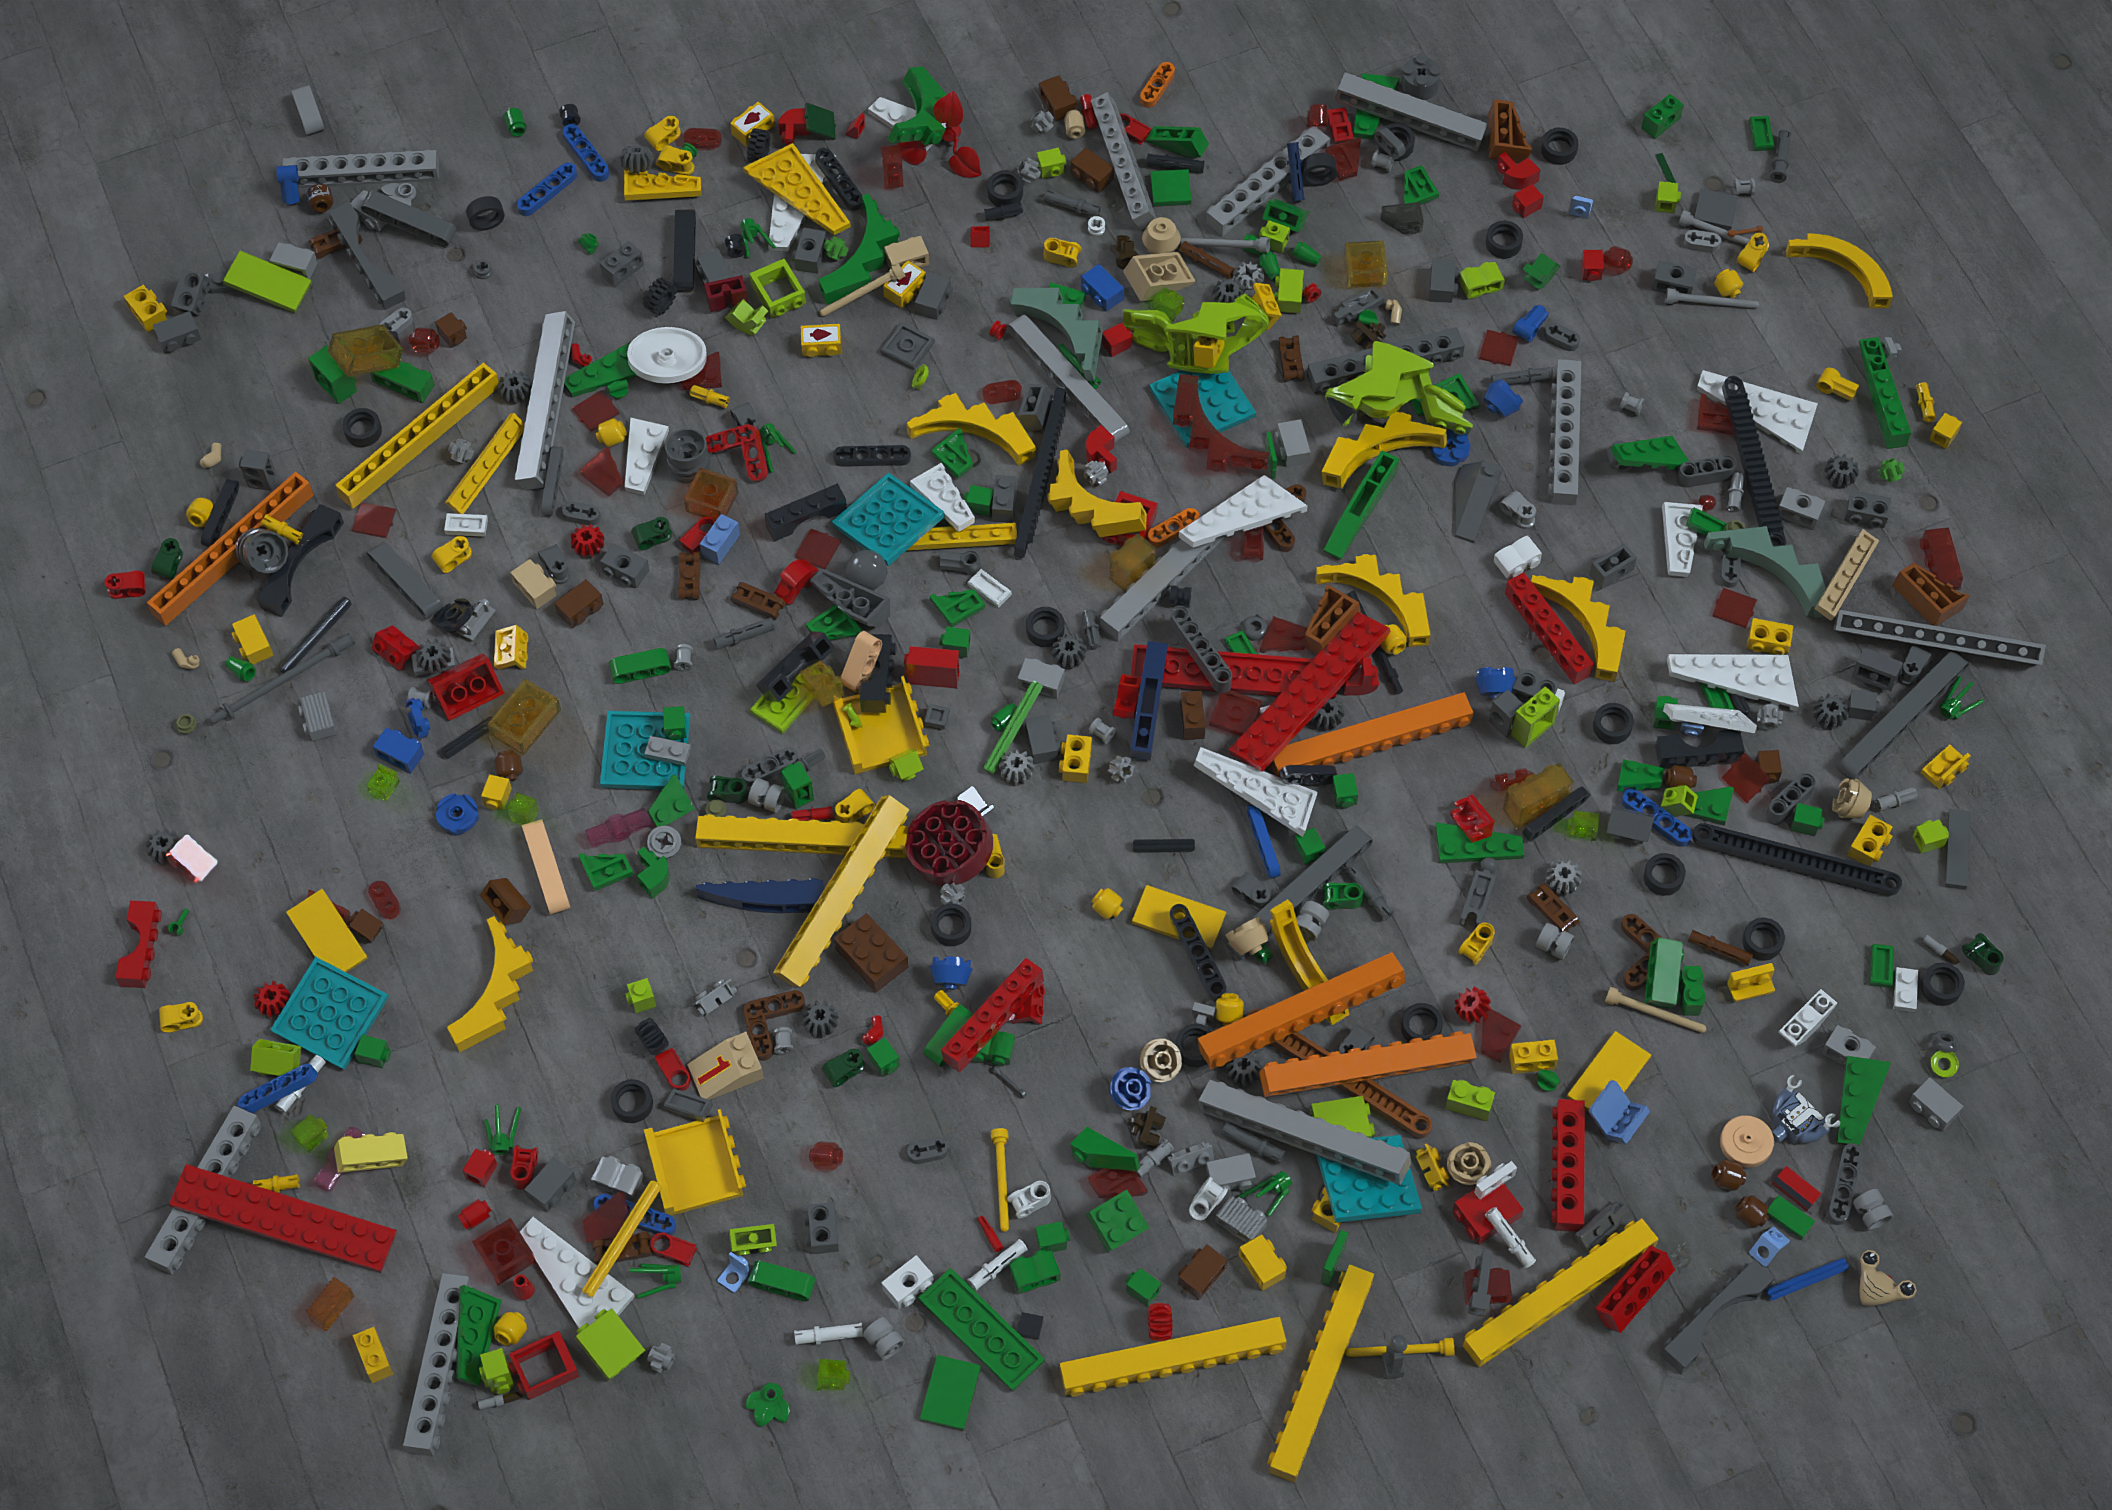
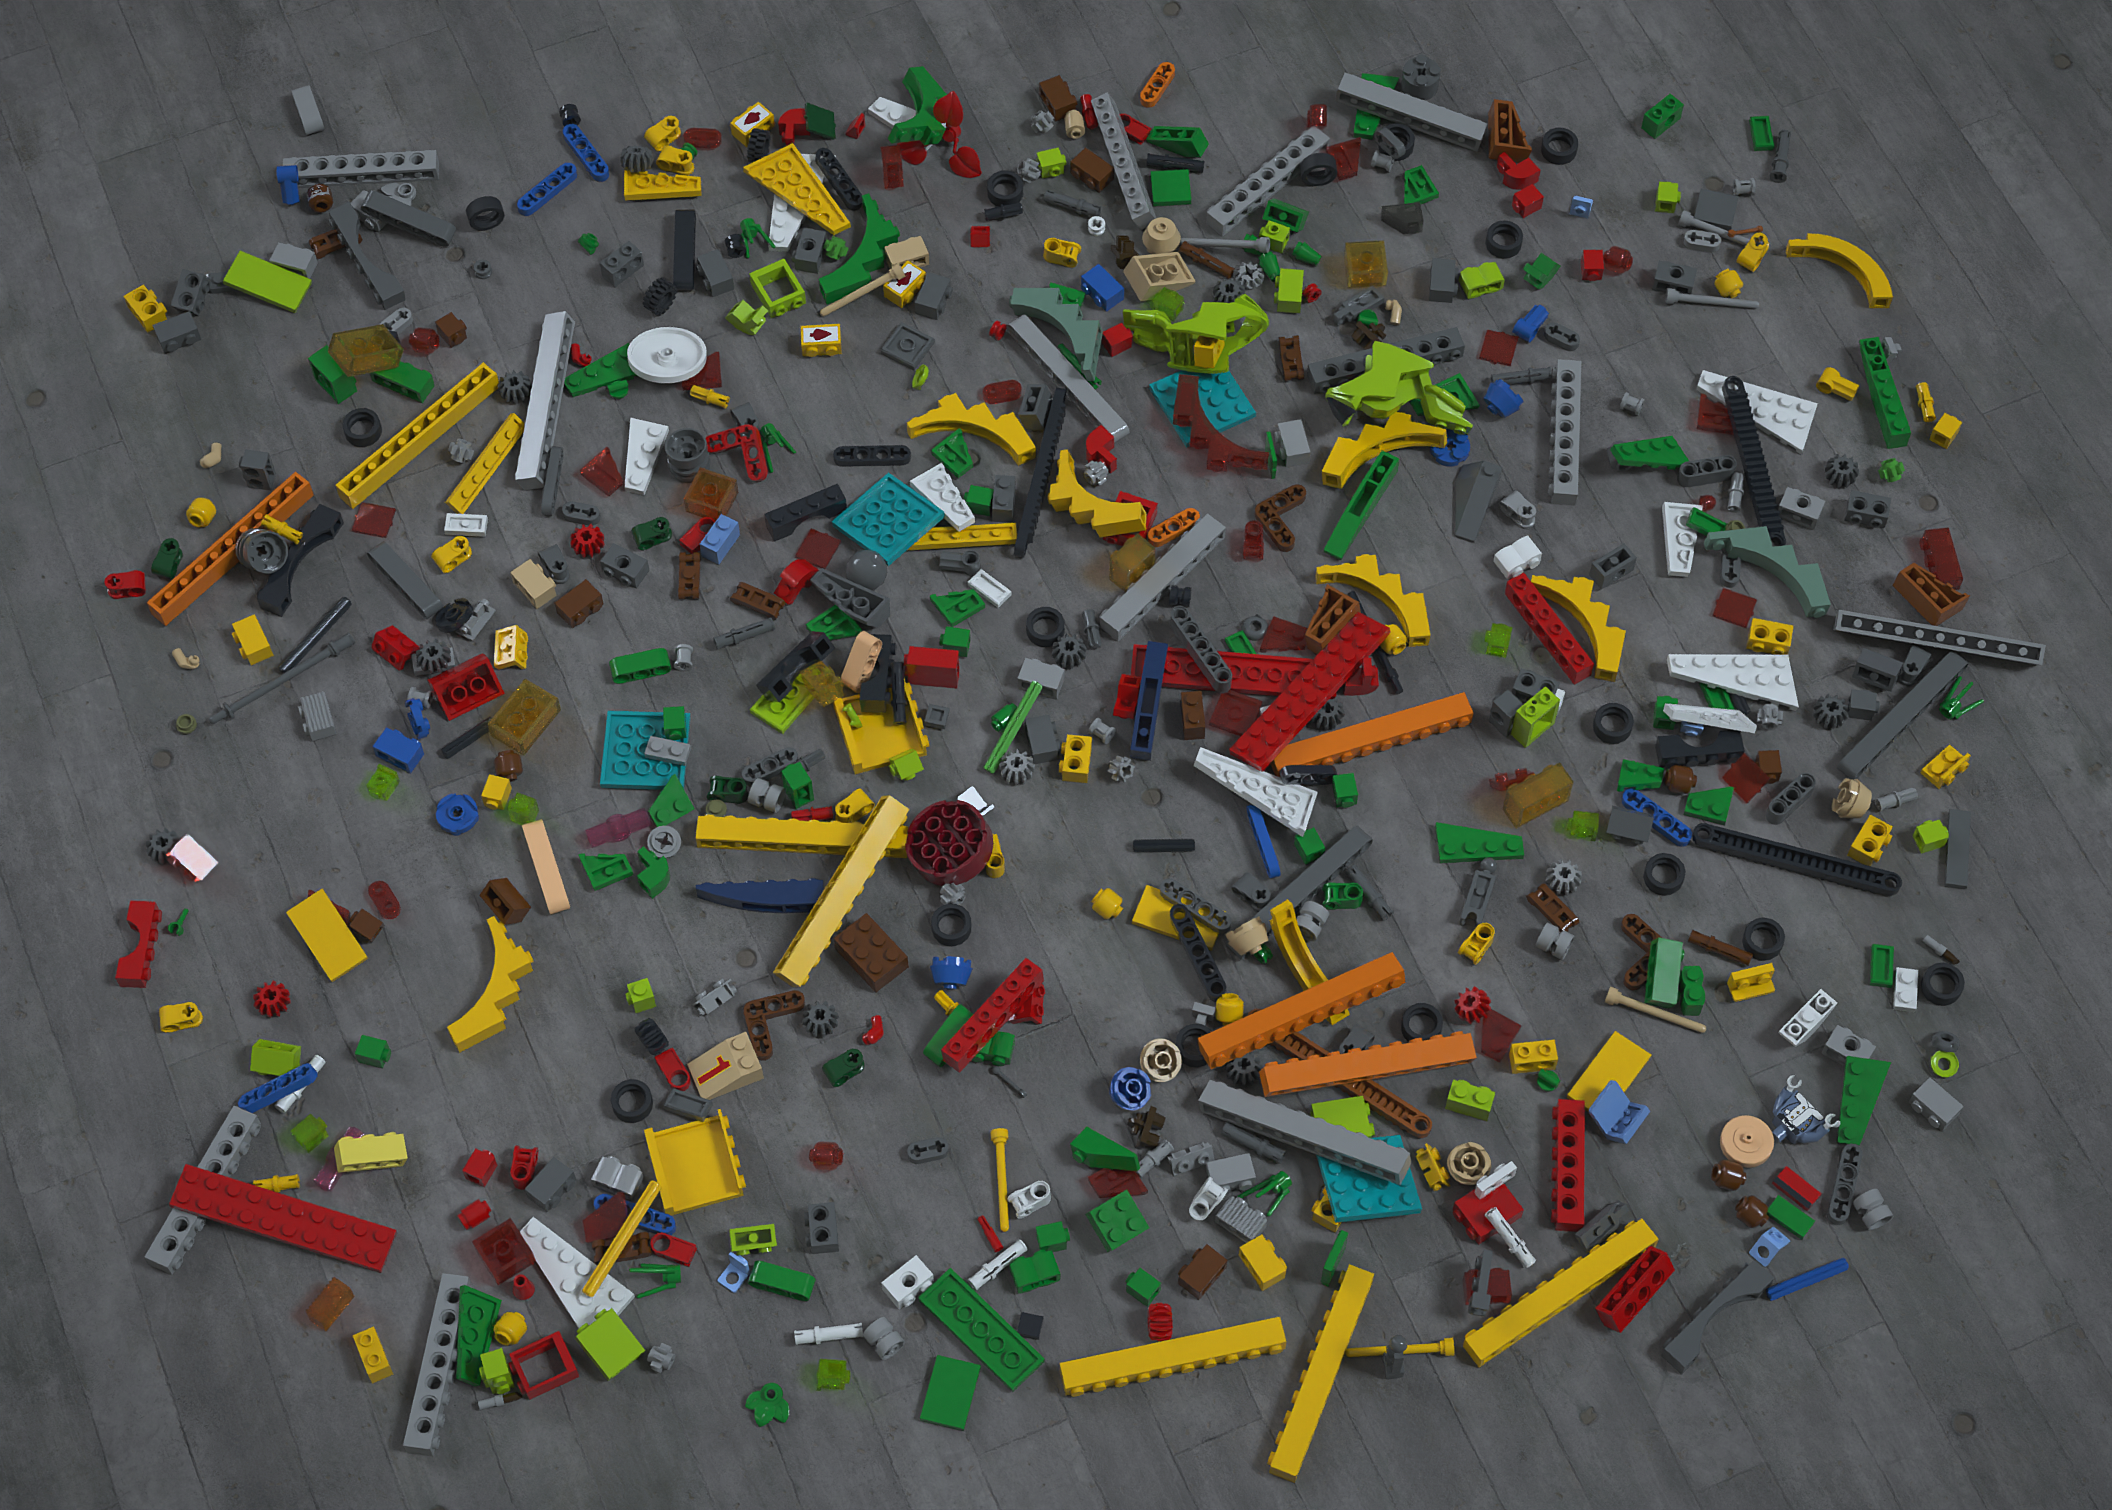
(220, 512): black beam -> none
(241, 668): green cone -> none
(329, 1013): teal plate -> none
(500, 1143): green plant -> none
(515, 122): green brick -> none
(595, 410): clear red piece -> none
(611, 432): yellow head -> none
(725, 292): dark red brick -> none
(783, 1040): light grey bush -> none
(883, 1057): green brick -> none
(898, 693): none -> black pin
(1198, 902): none -> dark grey beam
(1245, 510): white wing -> none
(1266, 301): yellow bracket -> none
(1295, 171): dark blue pin -> none
(1339, 125): red slope -> none
(1472, 819): red hinge -> none
(1494, 681): blue cone -> none
(1498, 640): none -> clear neon green brick
(1556, 813): black beam -> none
(1666, 170): dark green sticker -> none
(1679, 801): lime brick -> none
(1807, 819): green brick -> none
(1846, 574): tan plate -> none
(1879, 1288): tan head -> none
(1982, 950): dark green piece -> none

